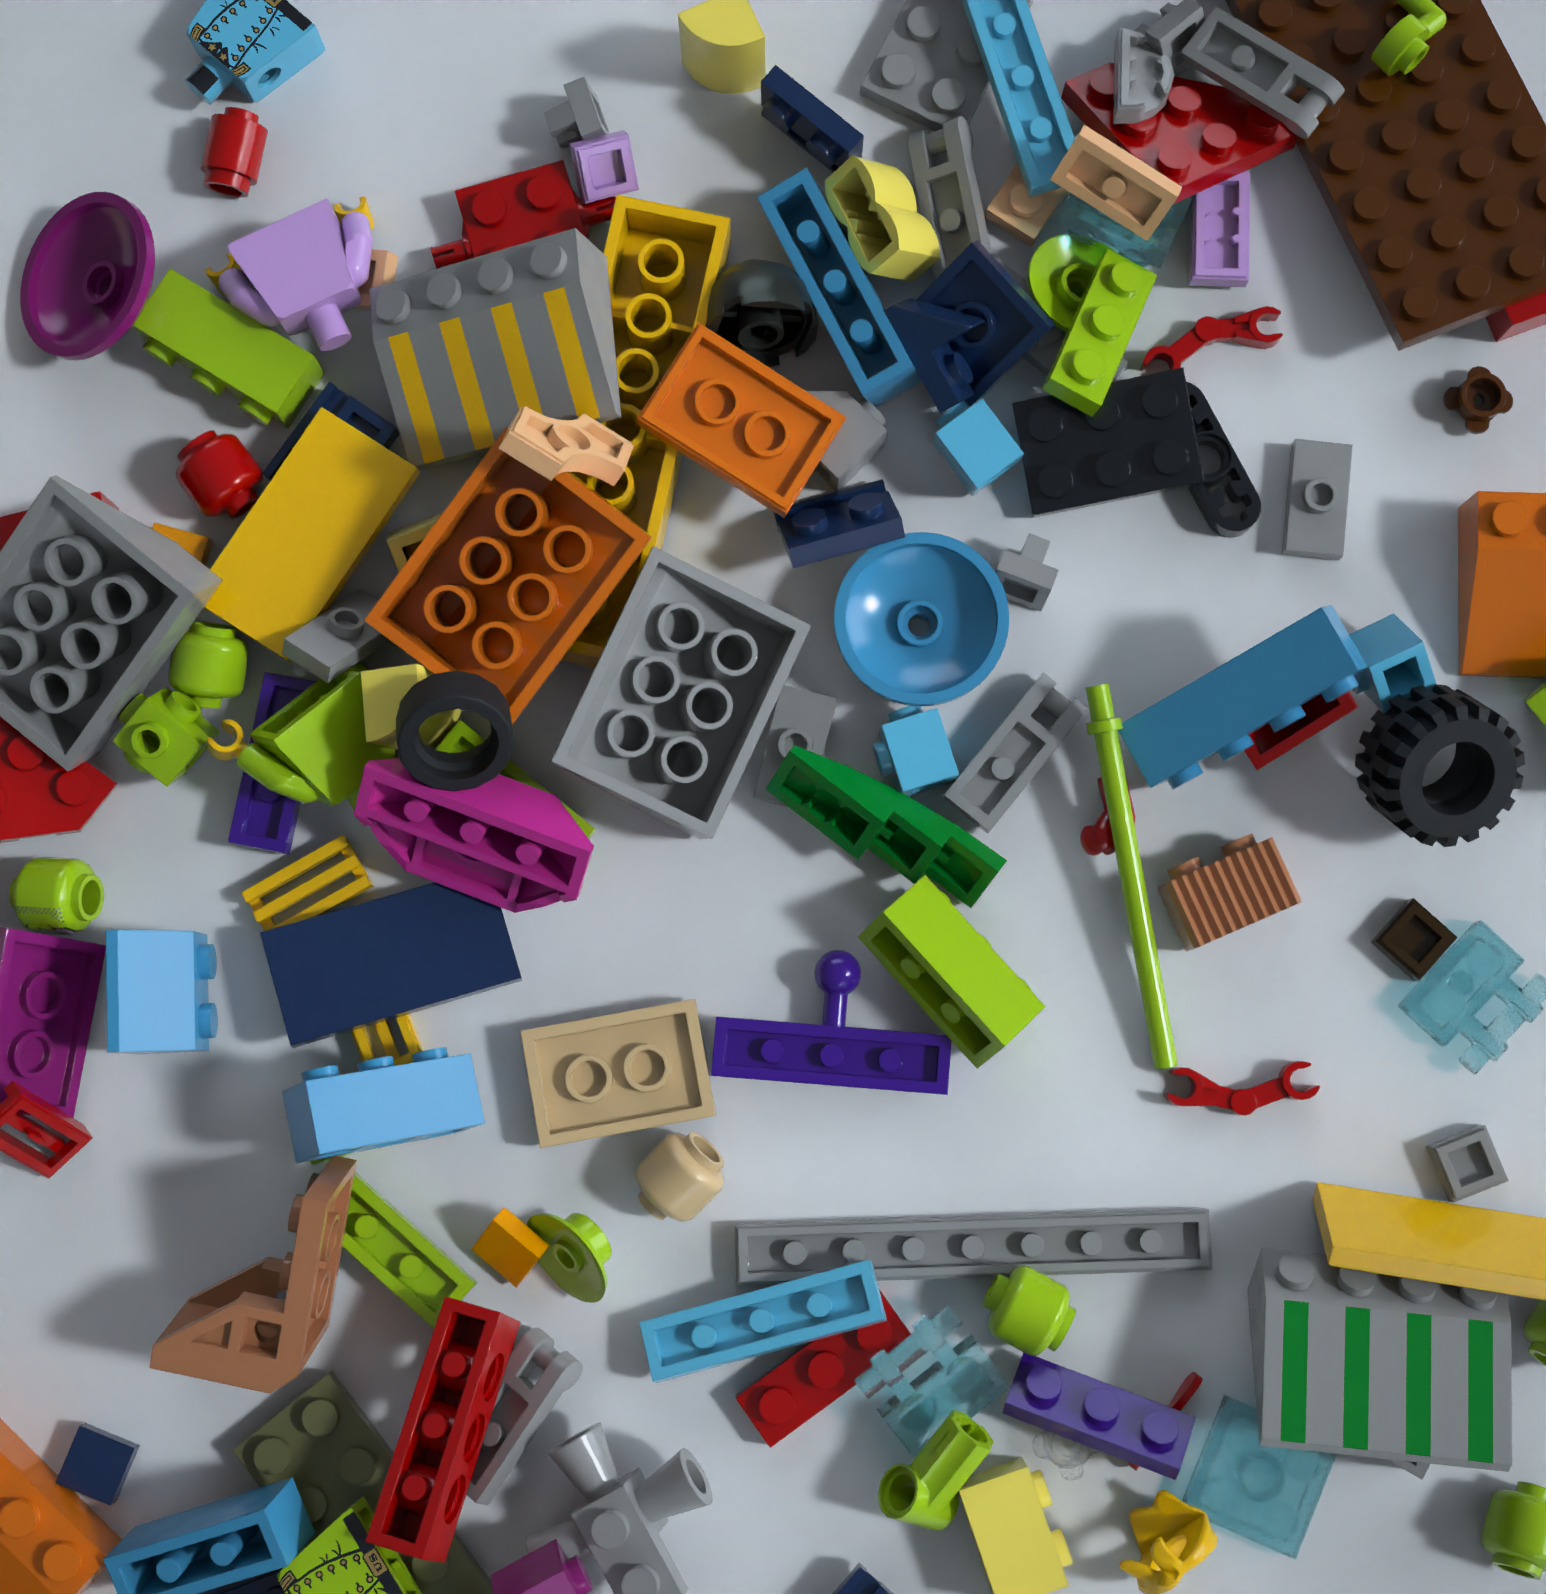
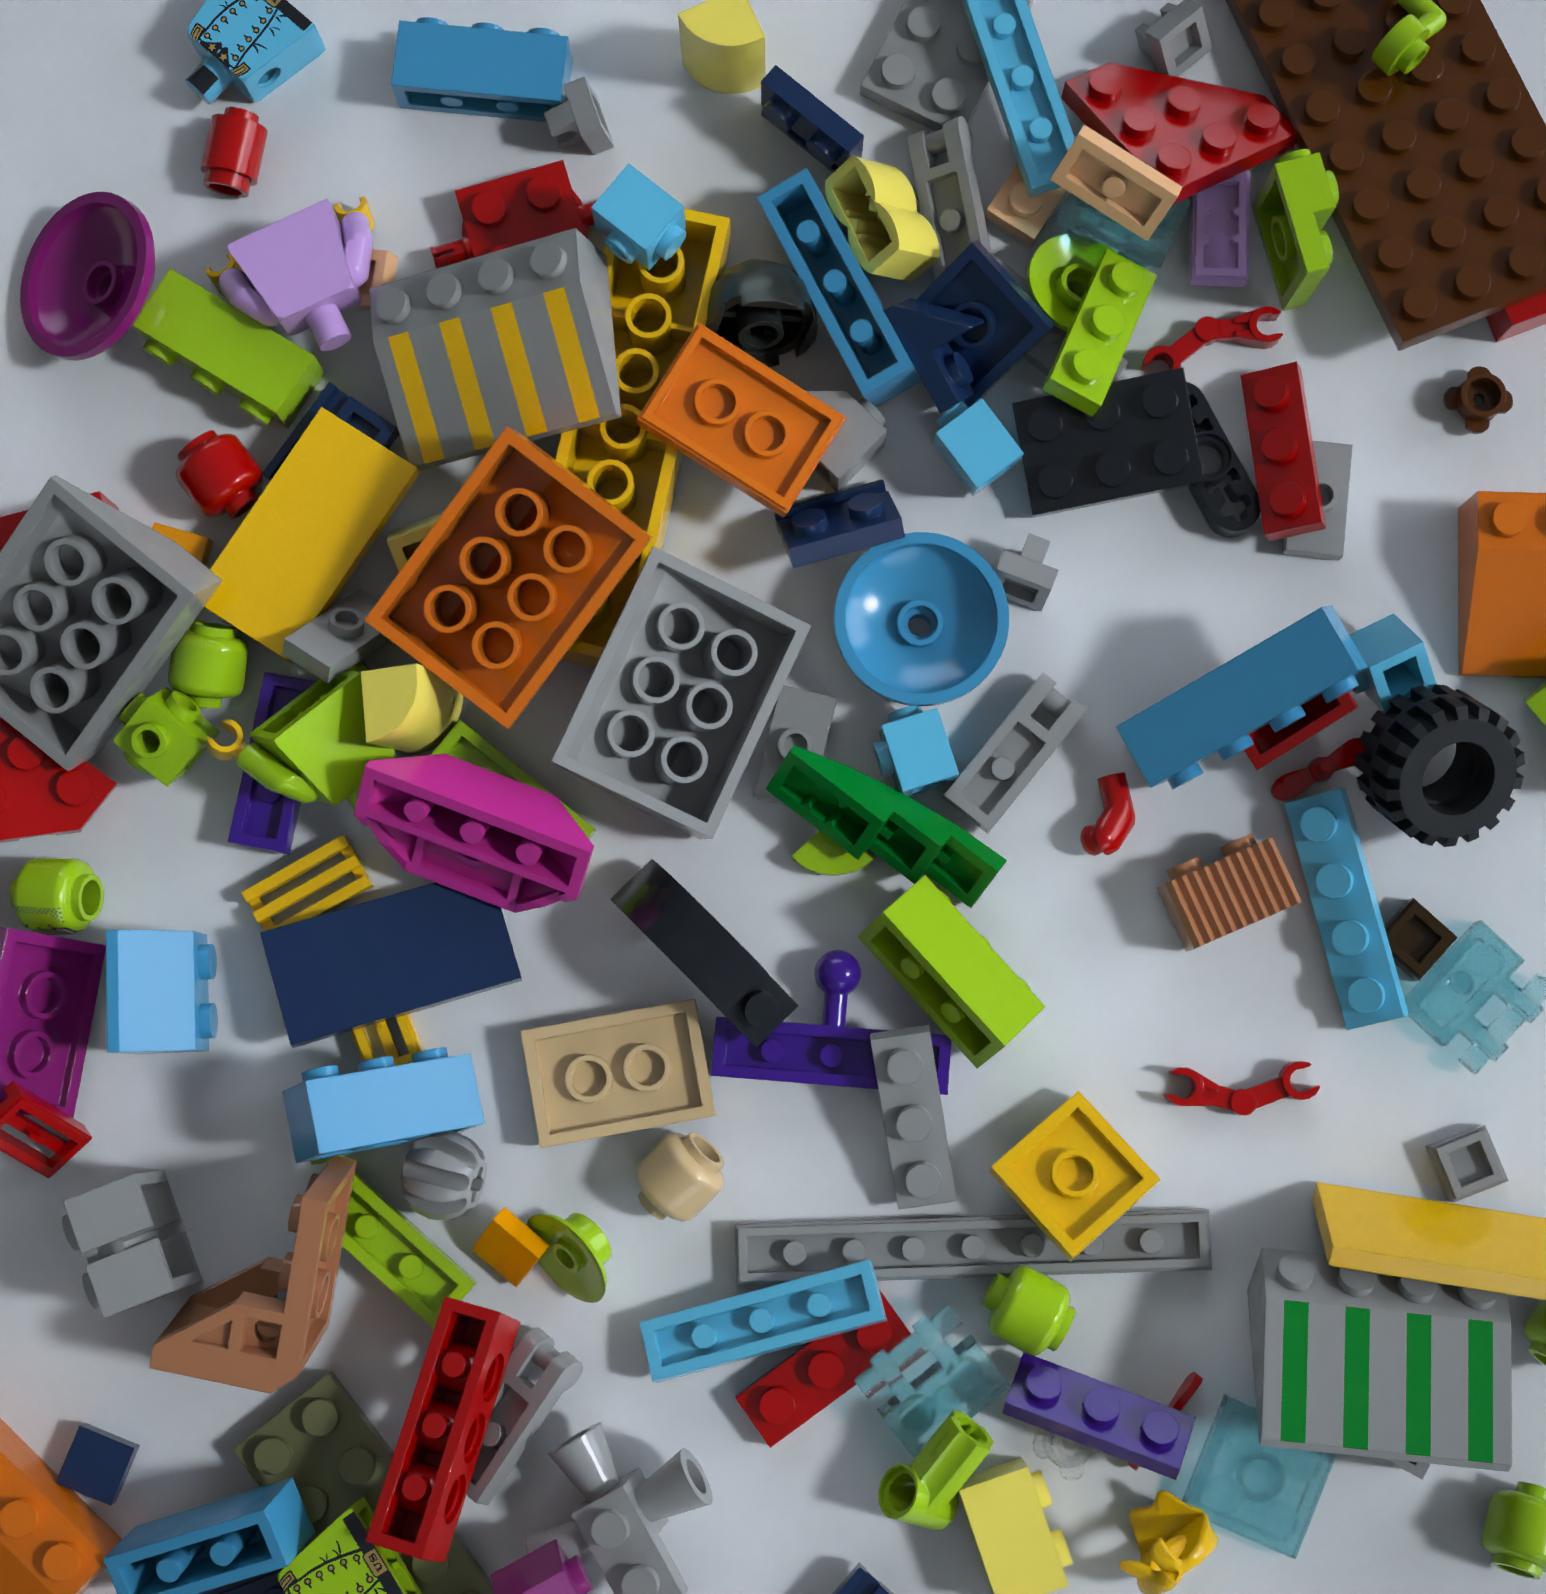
(117, 1213): none -> light grey piece
(443, 1176): none -> light grey piece
(459, 769): black tyre -> none
(480, 69): none -> dark azure brick
(566, 446): light nougat tile -> none
(604, 166): lavender tile -> none
(639, 219): none -> medium azure brick
(704, 952): none -> black arch
(827, 858): none -> lime tile
(913, 1117): none -> light grey plate
(1074, 1175): none -> yellow plate
(1105, 728): lime bar -> none
(1140, 78): light grey tile -> none
(1261, 71): light grey plate -> none
(1283, 452): none -> red plate
(1290, 221): none -> lime plate
(1318, 770): none -> red piece
(1346, 909): none -> medium azure plate

